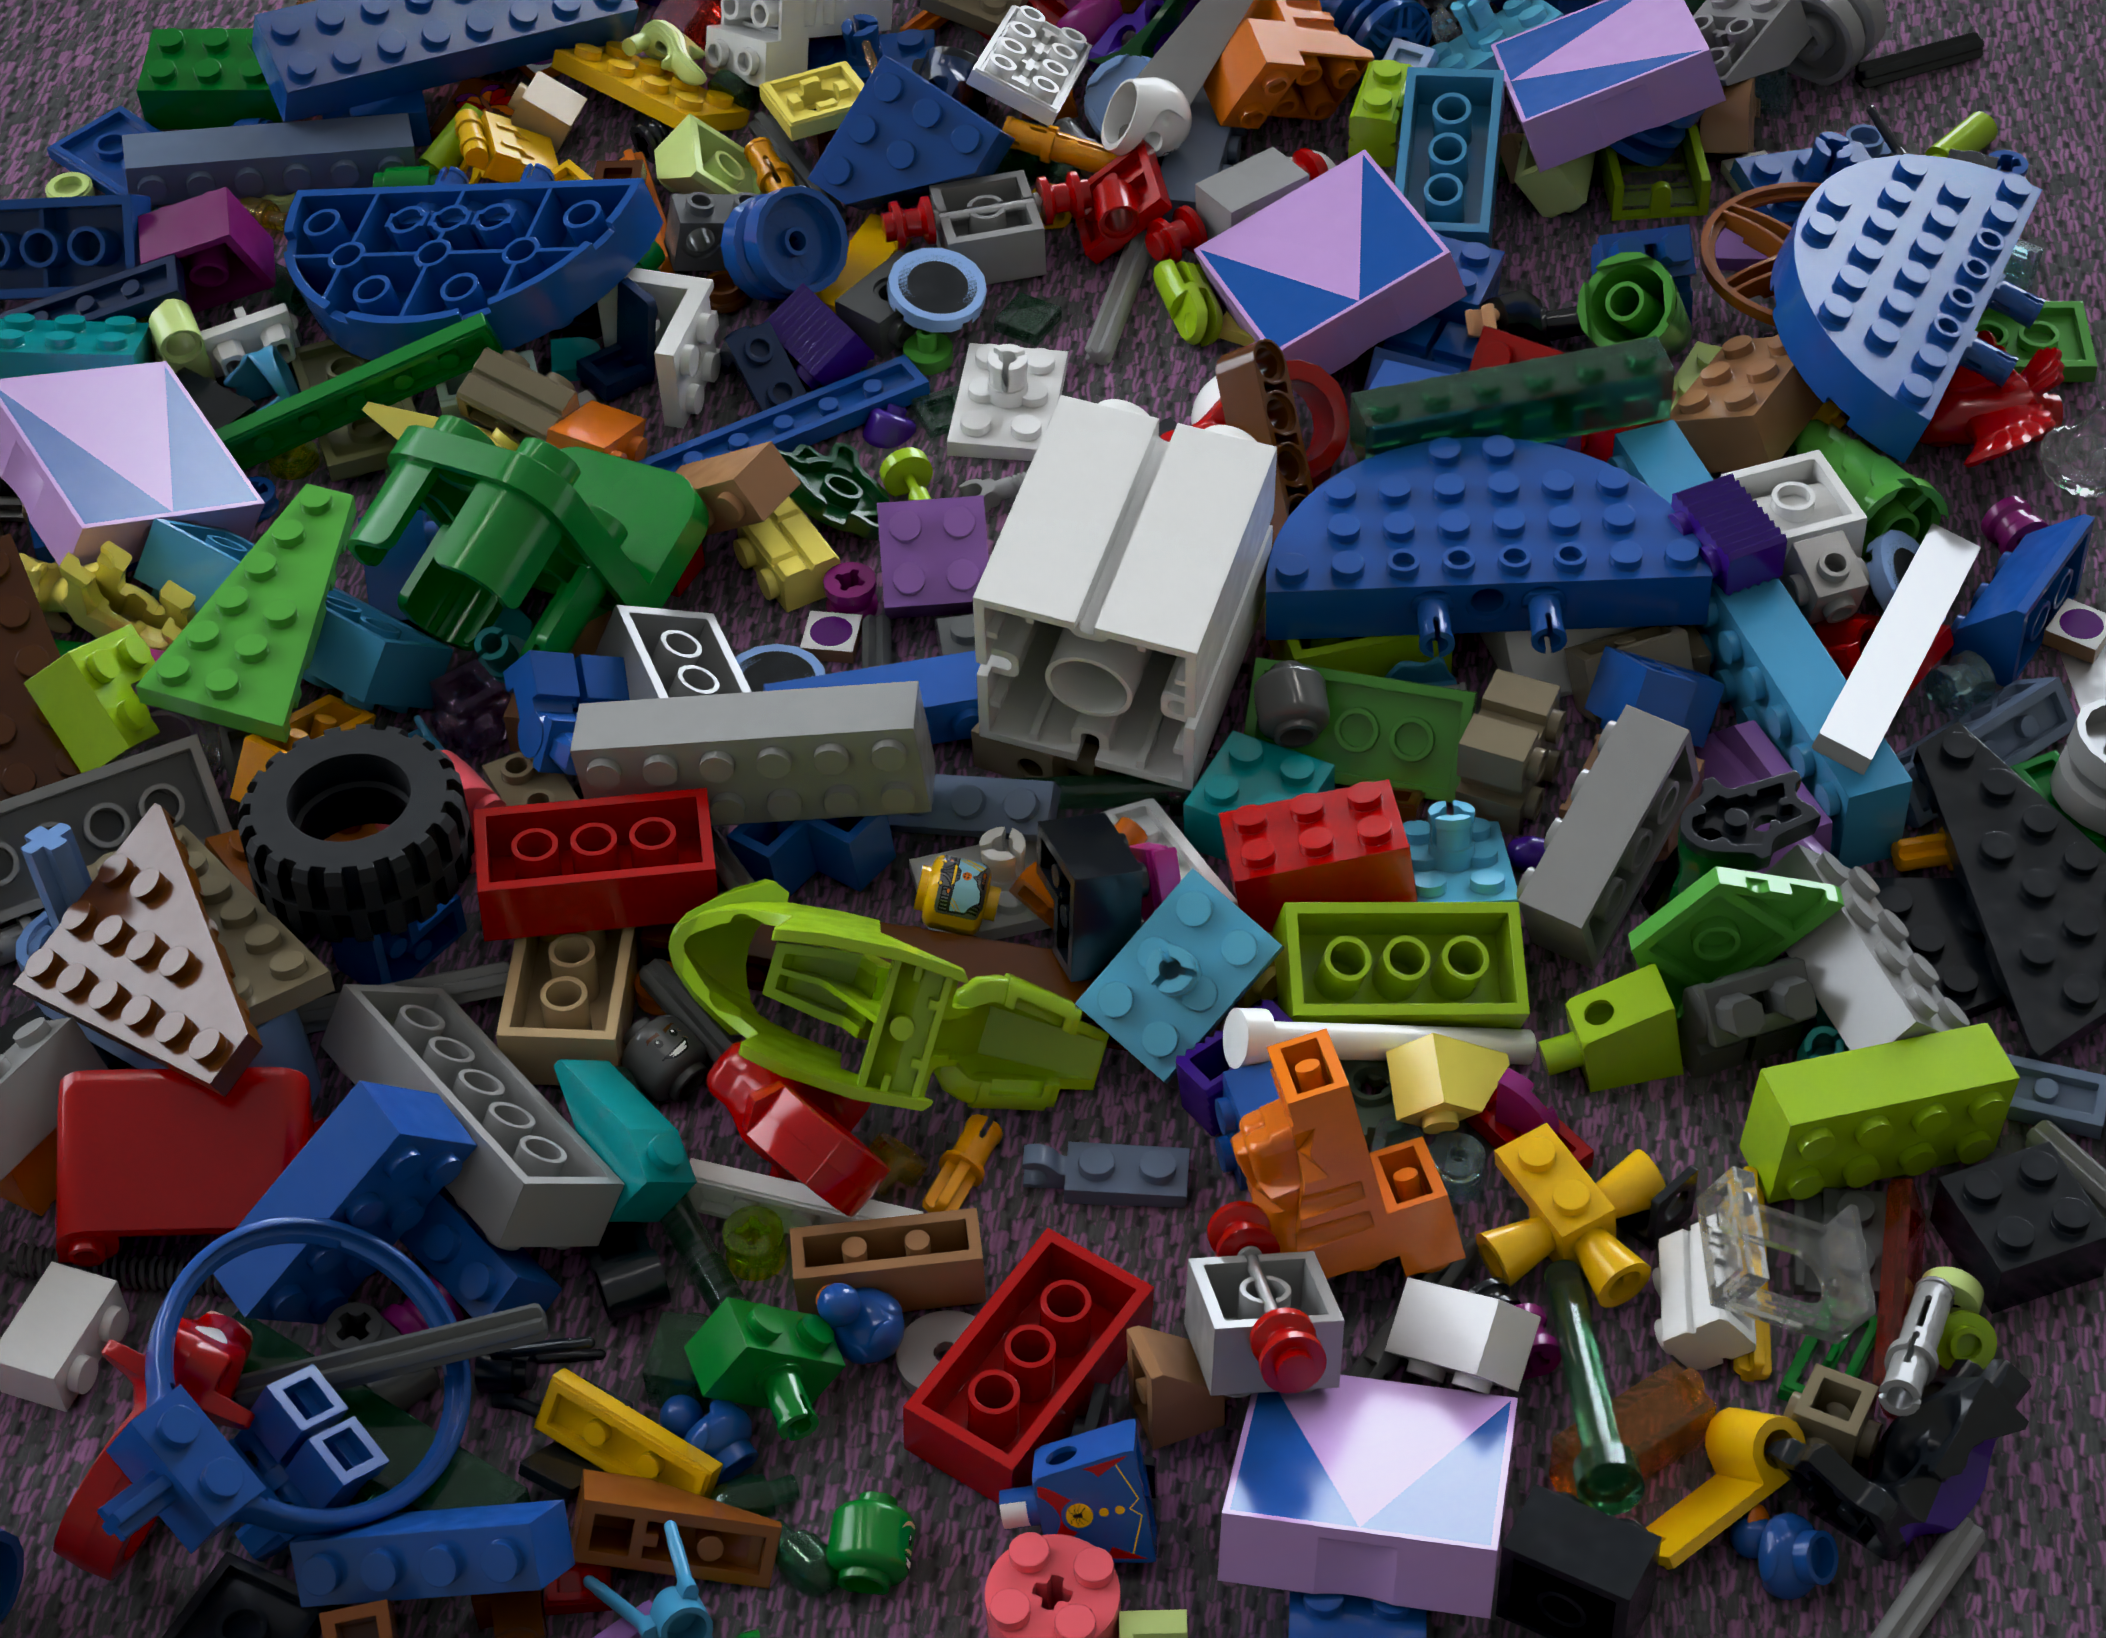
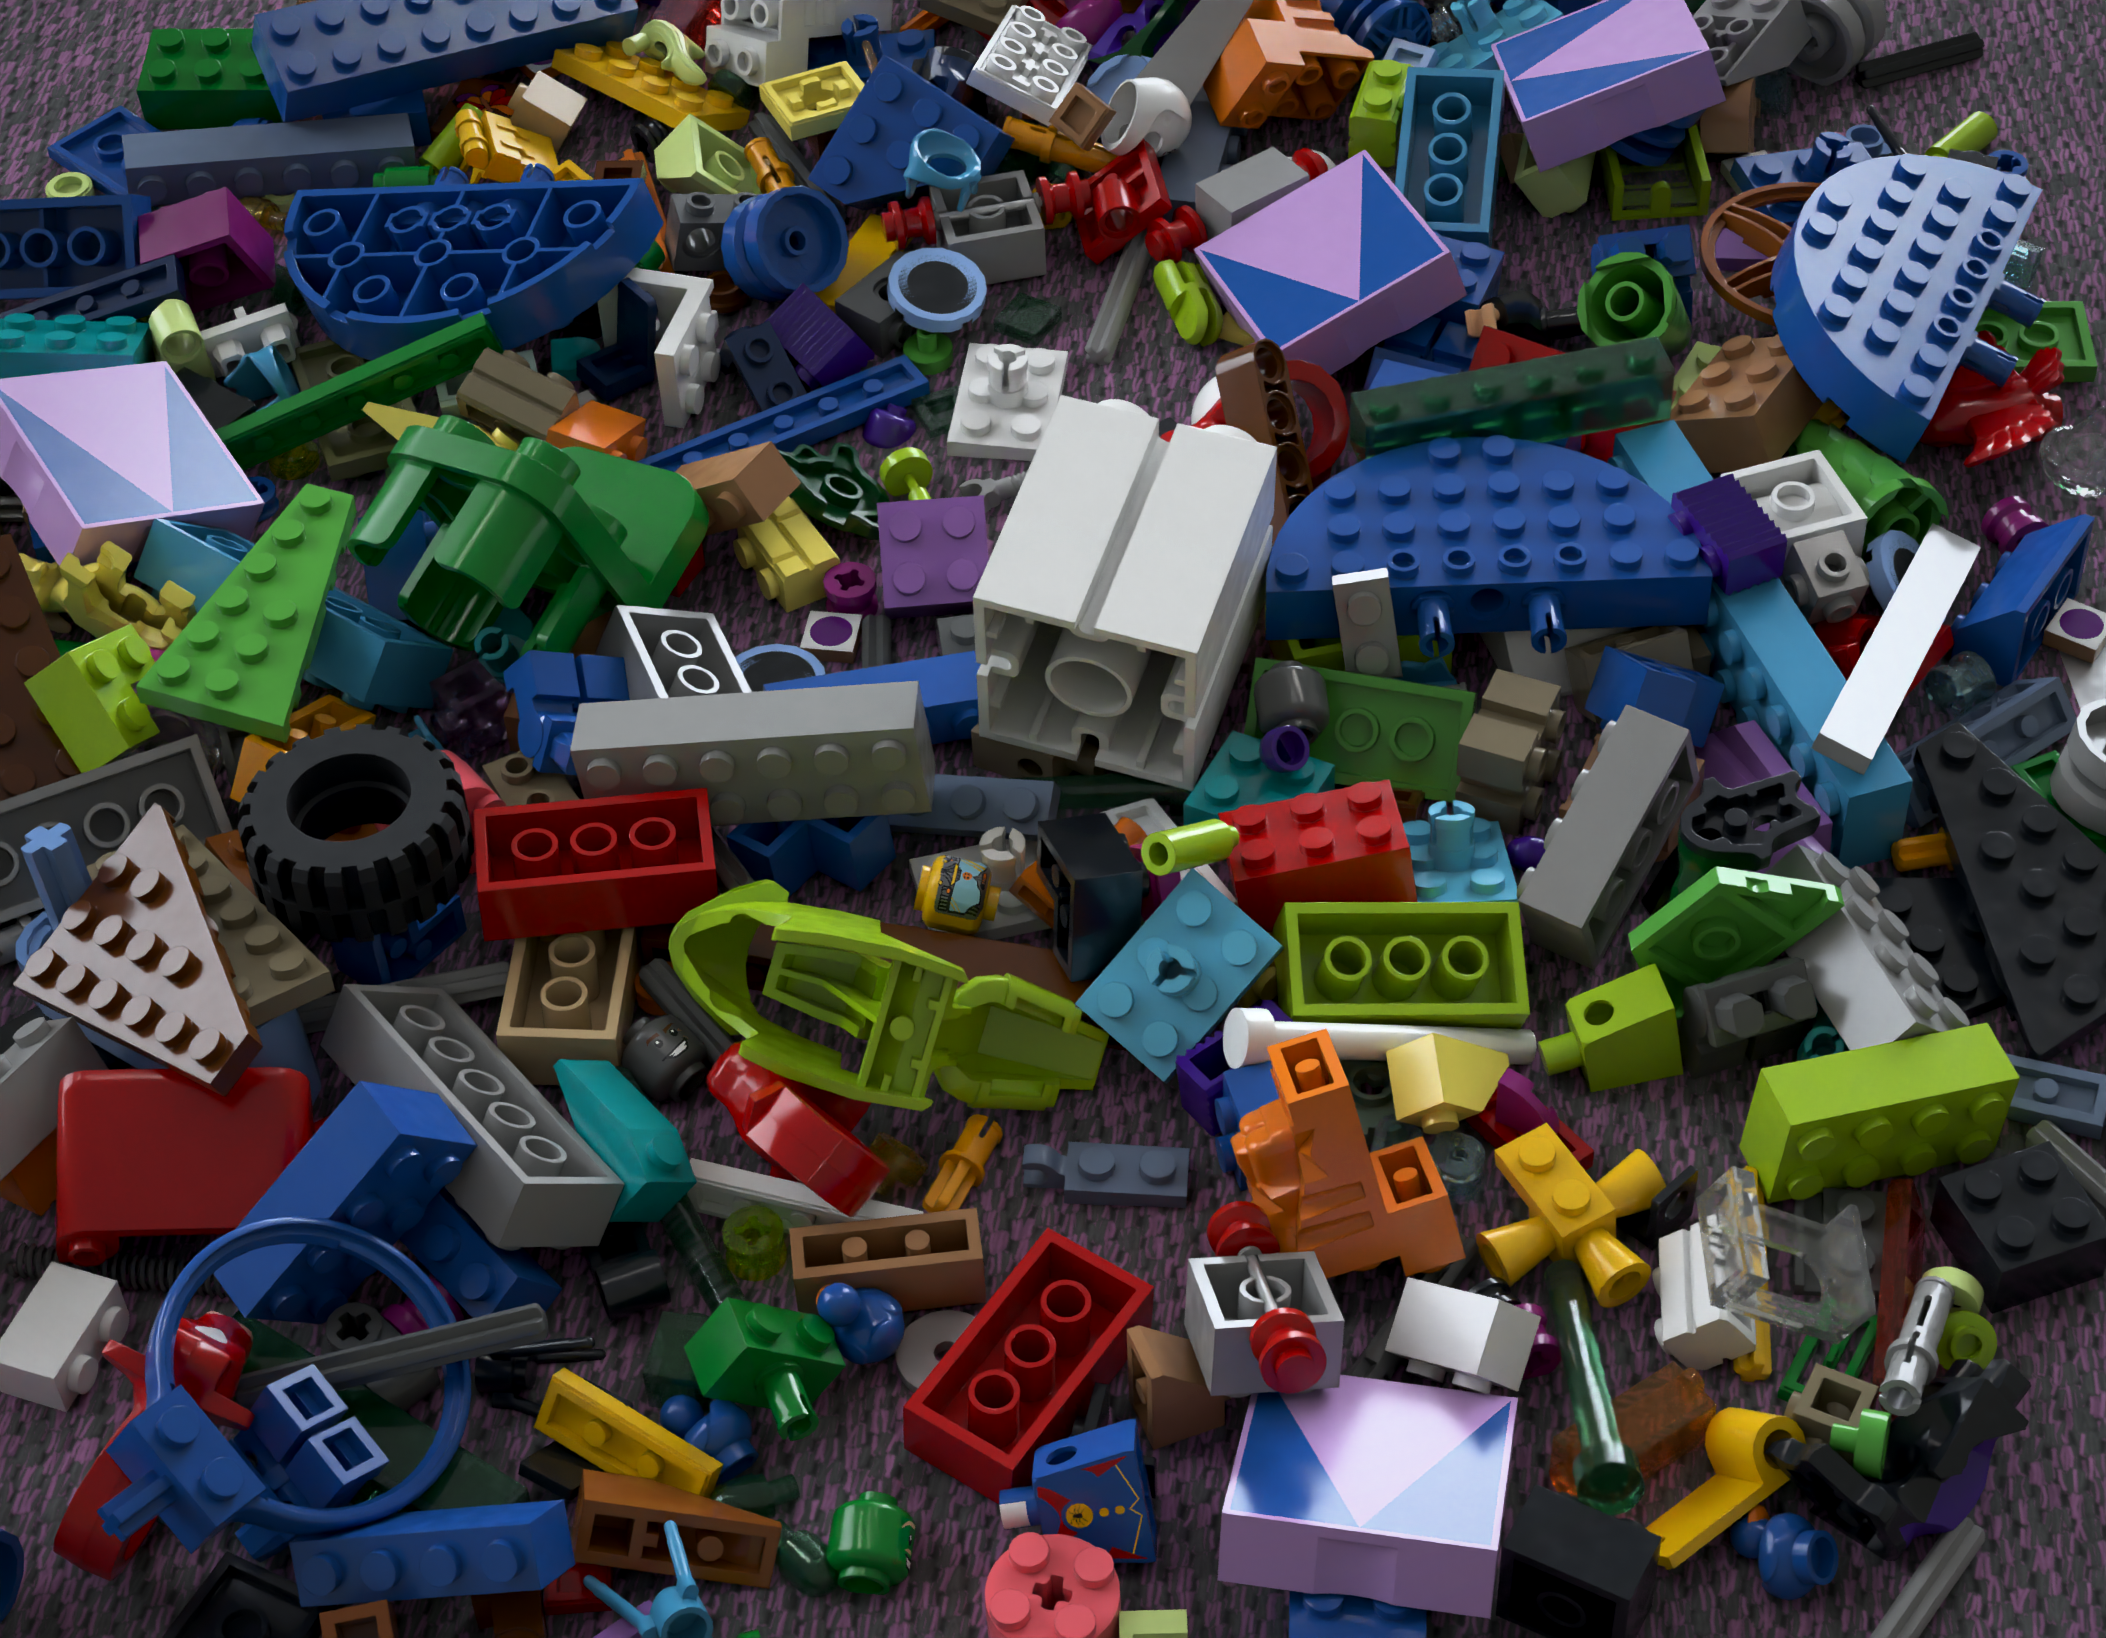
(940, 144): none -> dark azure piece
(1082, 116): none -> medium nougat tile
(1188, 846): none -> lime cylinder
(1285, 745): none -> dark purple hinge
(1367, 623): none -> light grey plate
(1866, 1442): none -> bright green tile

